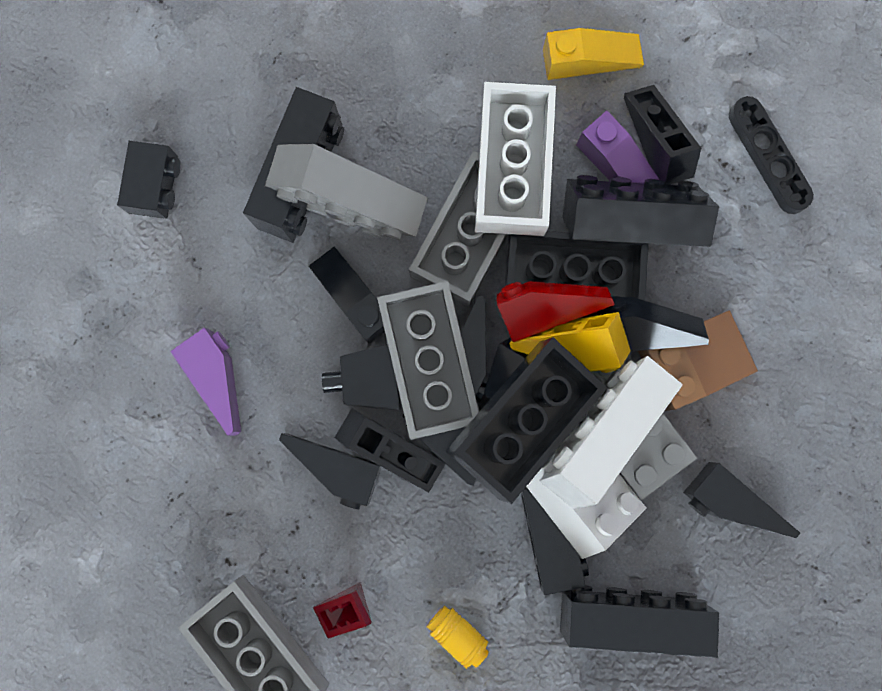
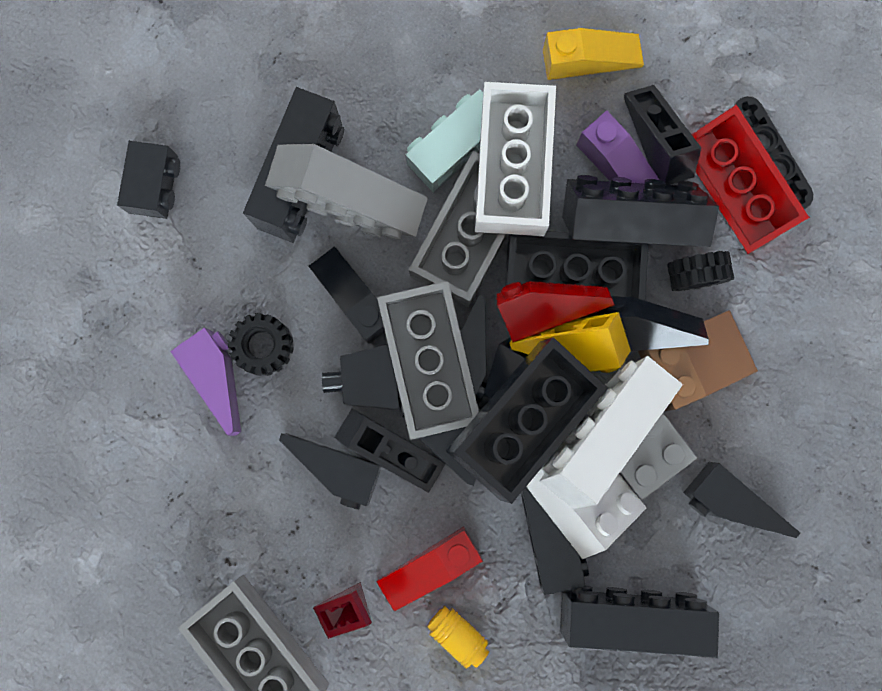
(246, 330): none -> black tyre
(430, 569): none -> red slope
(448, 144): none -> light aqua brick
(700, 271): none -> black tyre
(745, 181): none -> red slope

